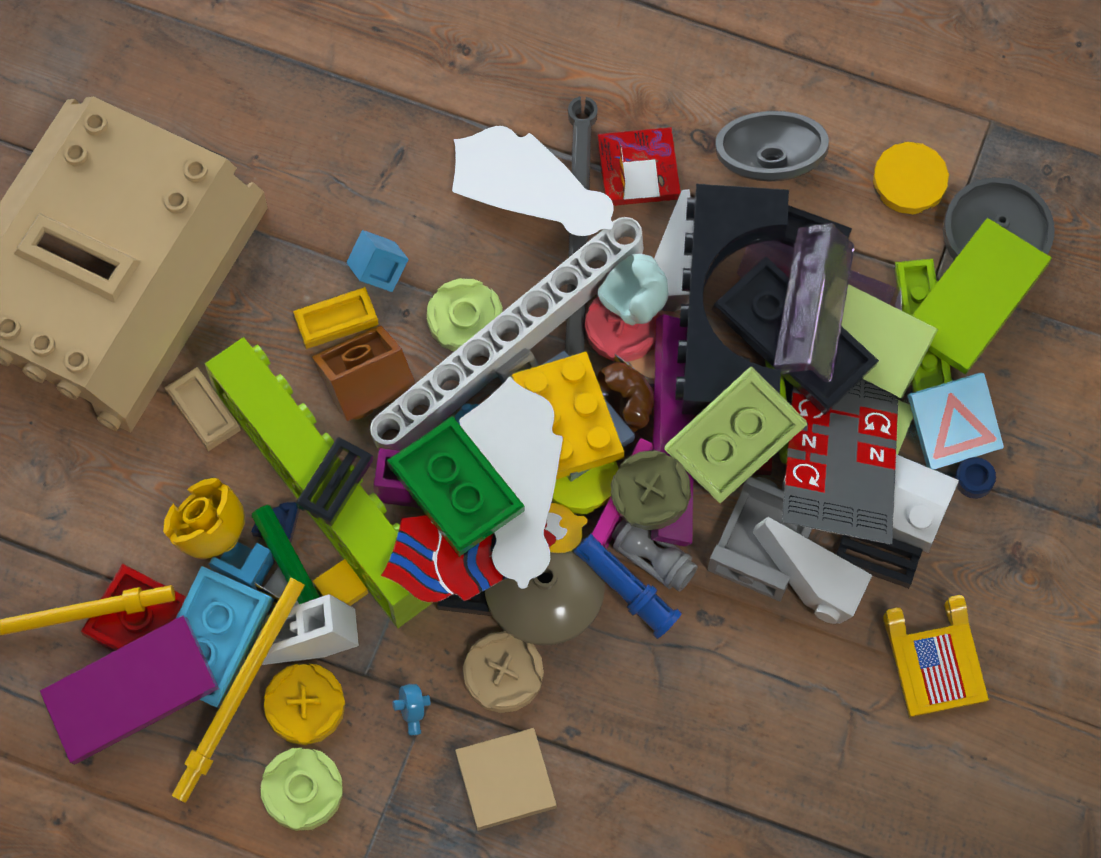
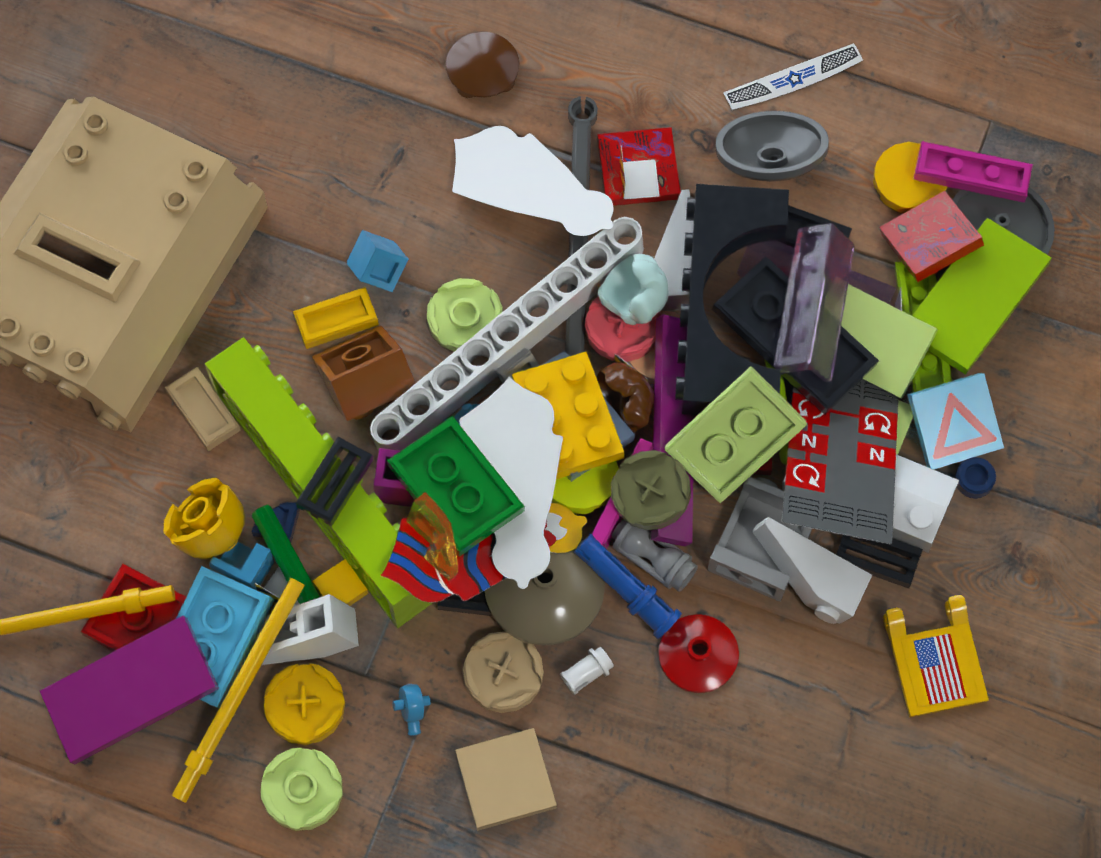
(436, 528): none -> clear yellow slope
(482, 65): none -> reddish brown dish
(587, 670): none -> white pin
(694, 671): none -> red dish
(793, 77): none -> white sticker
(931, 236): none -> tile
(973, 171): none -> dark pink tile

